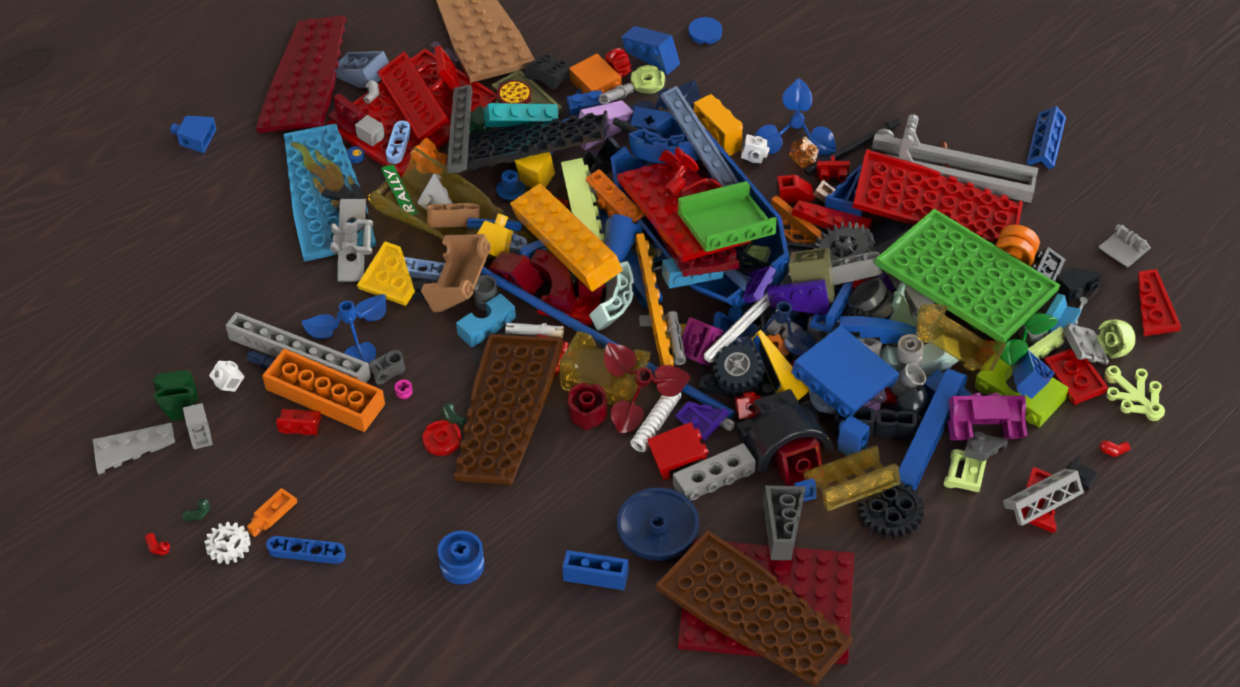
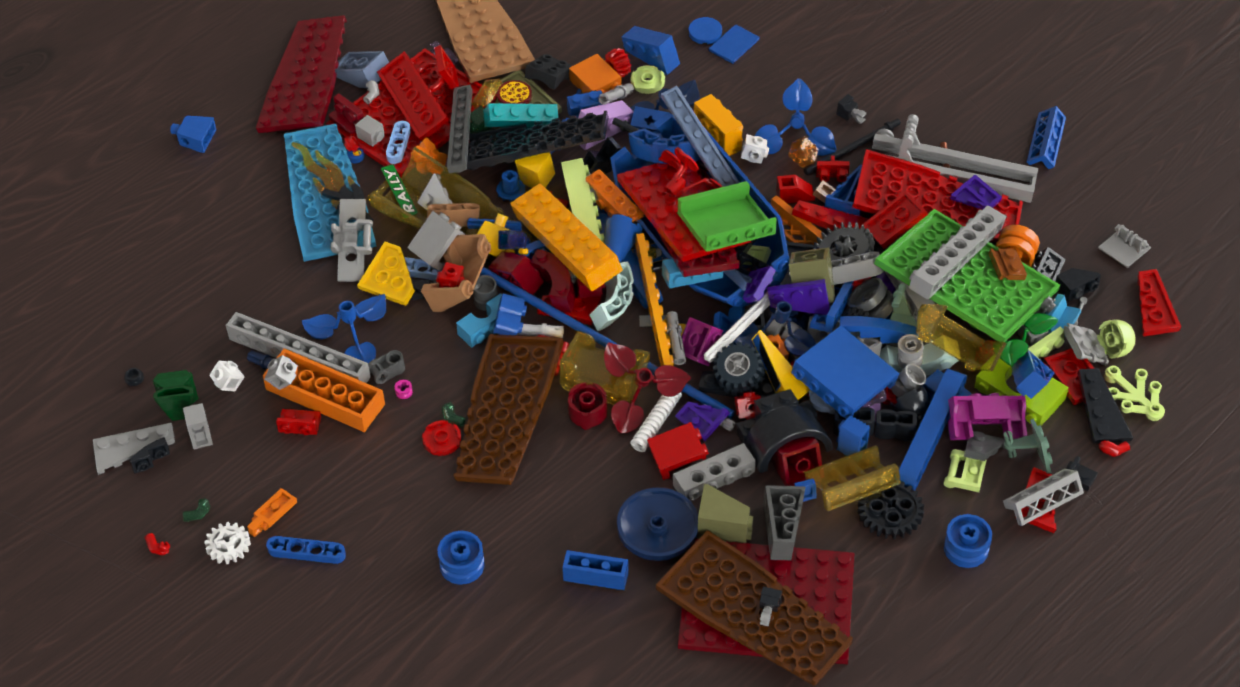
(133, 377): none -> black plate
(143, 458): none -> black slope
(281, 372): none -> light grey brick
(351, 143): none -> red plate
(434, 239): none -> light grey panel
(450, 276): none -> red brick
(486, 92): none -> clear yellow tile
(509, 315): none -> blue brick
(513, 238): none -> clear blue piece
(724, 516): none -> olive slope
(734, 44): none -> blue piece
(769, 602): none -> black piece
(848, 108): none -> black piece
(895, 219): none -> red plate
(956, 252): none -> light grey brick
(967, 540): none -> blue wheel
(976, 194): none -> dark purple wing
(1007, 264): none -> dark orange plate
(1035, 440): none -> sand green plate
(1048, 305): none -> dark grey plate
(1101, 409): none -> black wing

